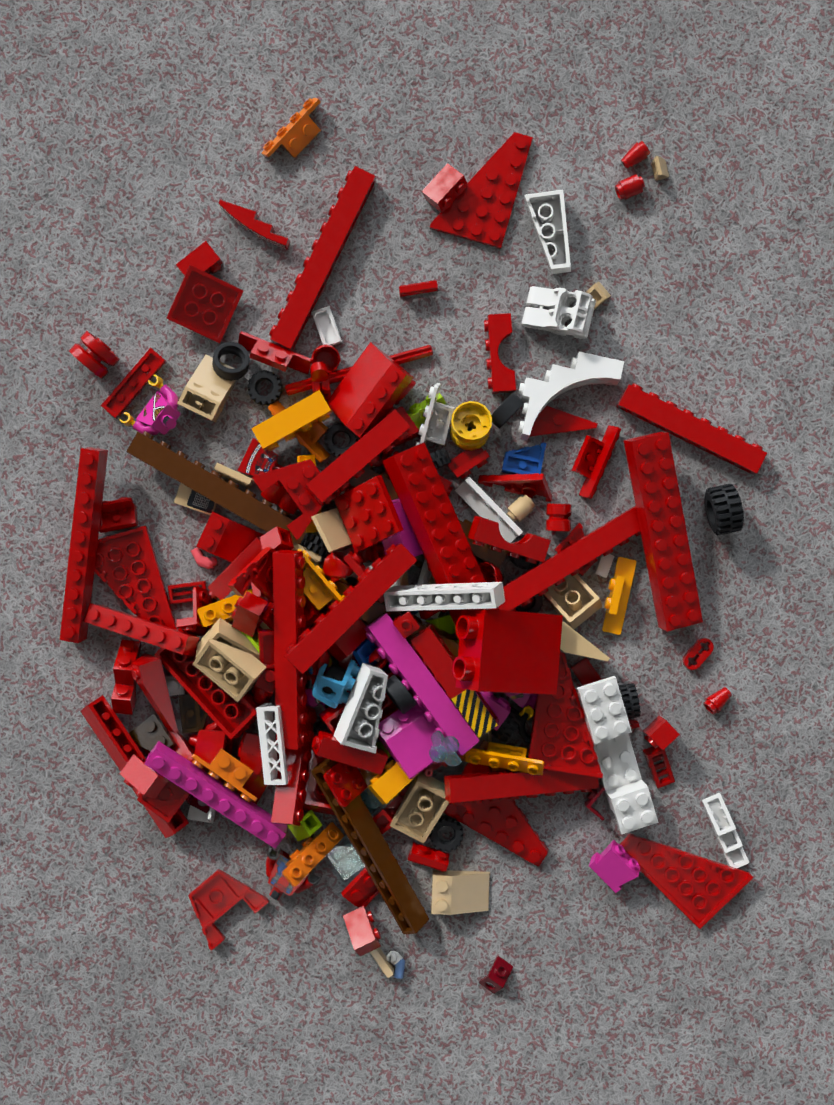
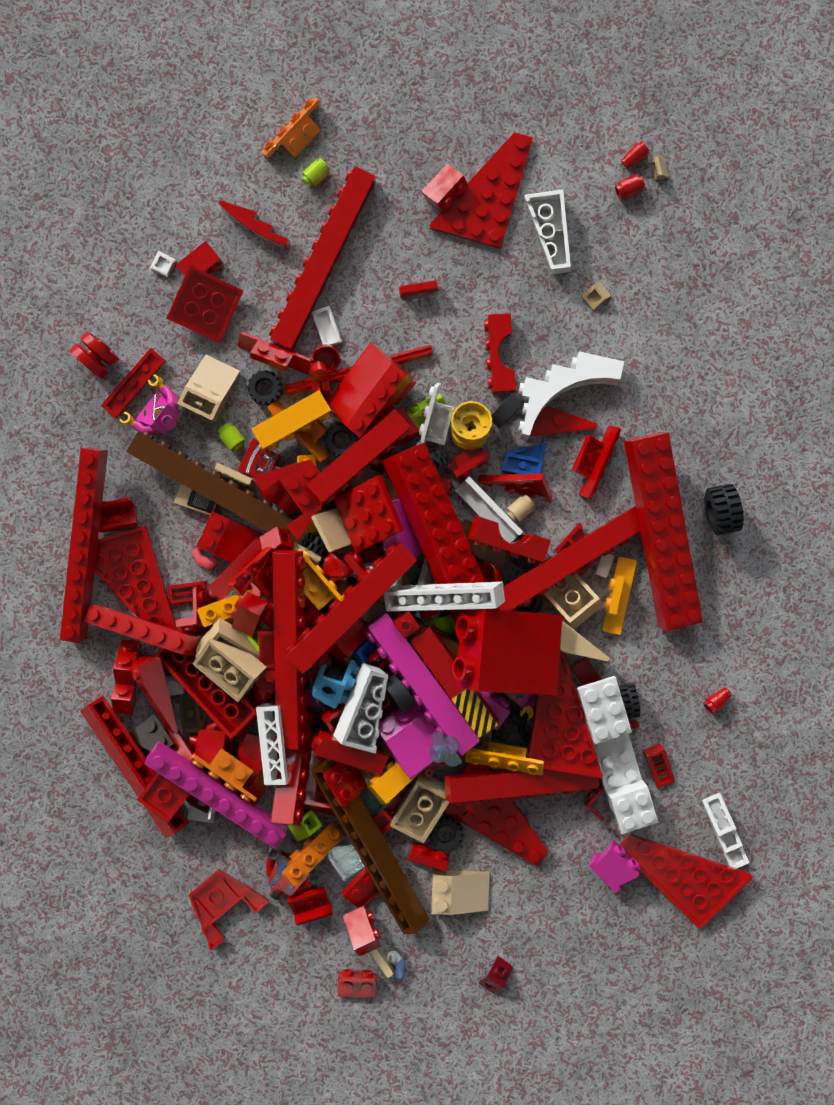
(143, 778): brick -> none
(163, 264): none -> white tile
(230, 348): black tyre -> none
(231, 437): none -> lime brick
(310, 905): none -> red bracket
(315, 173): none -> lime brick
(357, 983): none -> red bracket
(553, 310): white connector -> none
(558, 517): red wheel -> none
(660, 733): red brick -> none
(691, 429): red brick -> none
(702, 656): red beam -> none

